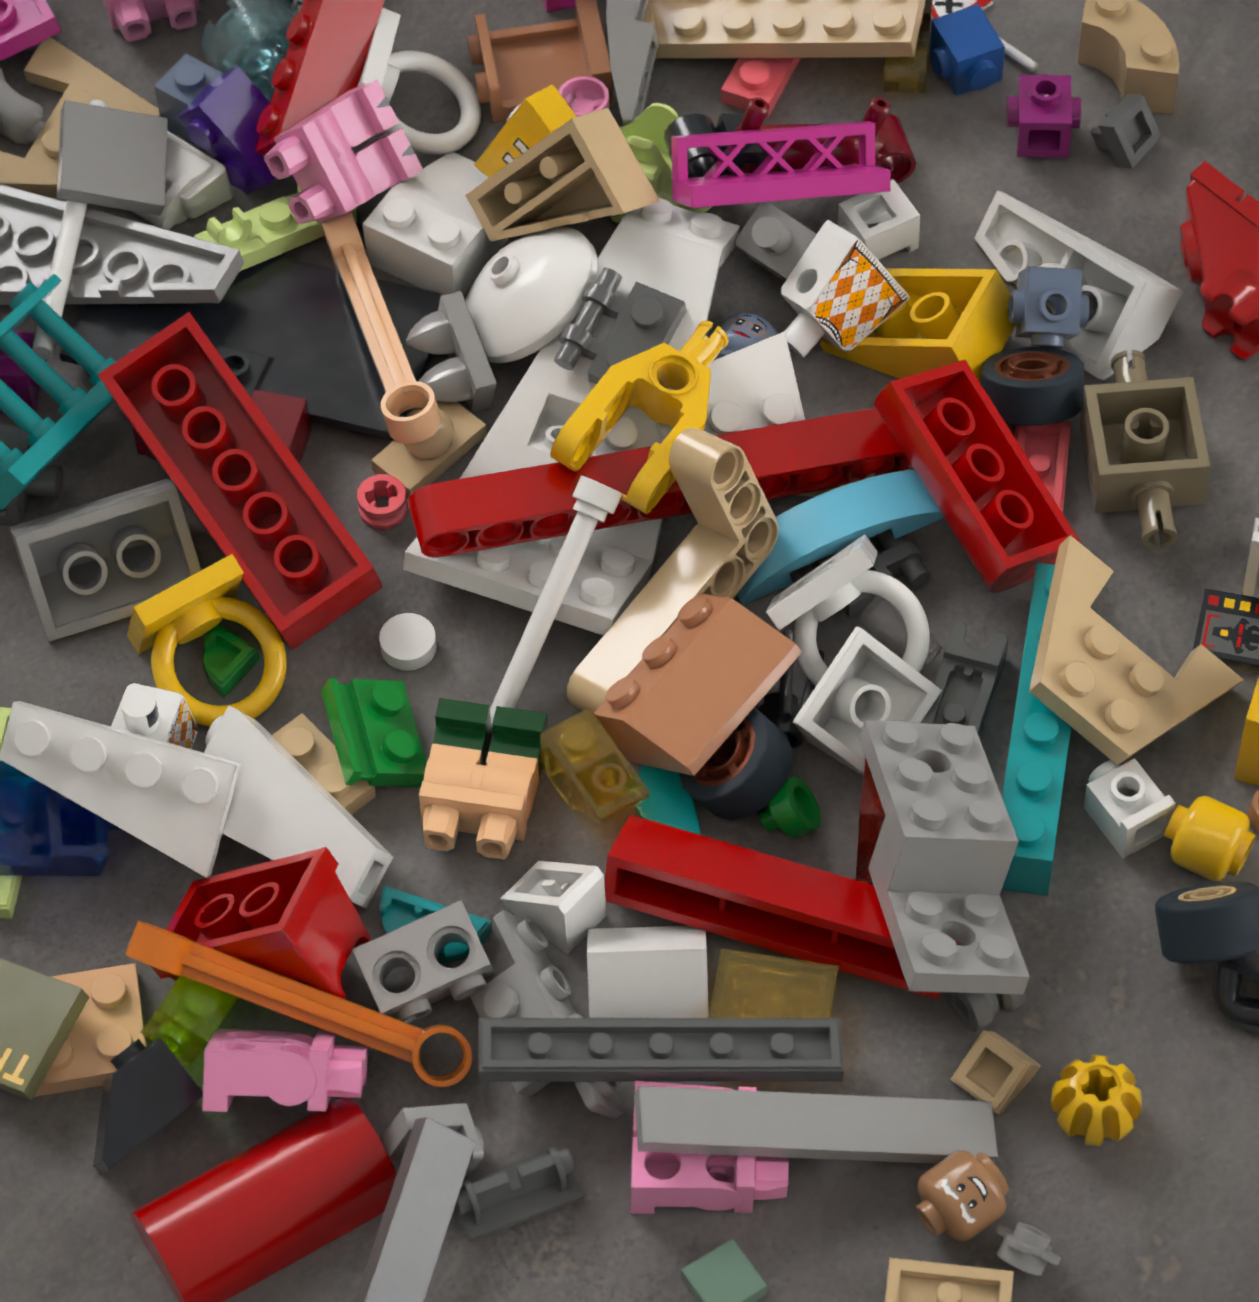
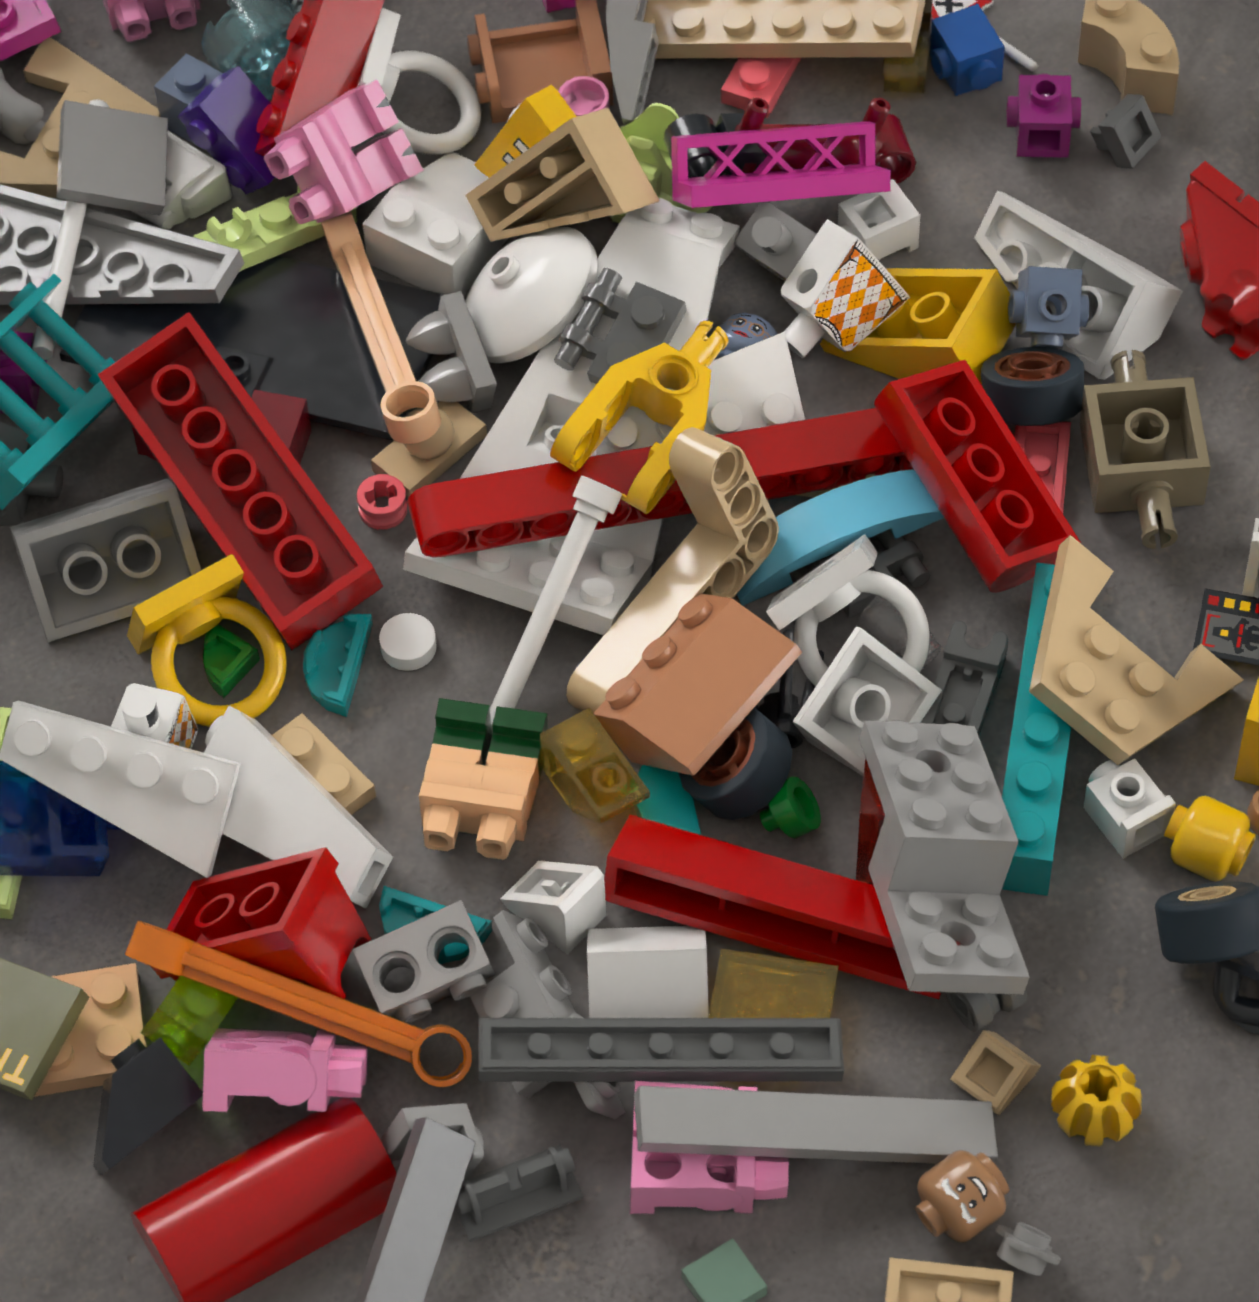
(334, 661): none -> teal tile
(374, 732): green plate -> none

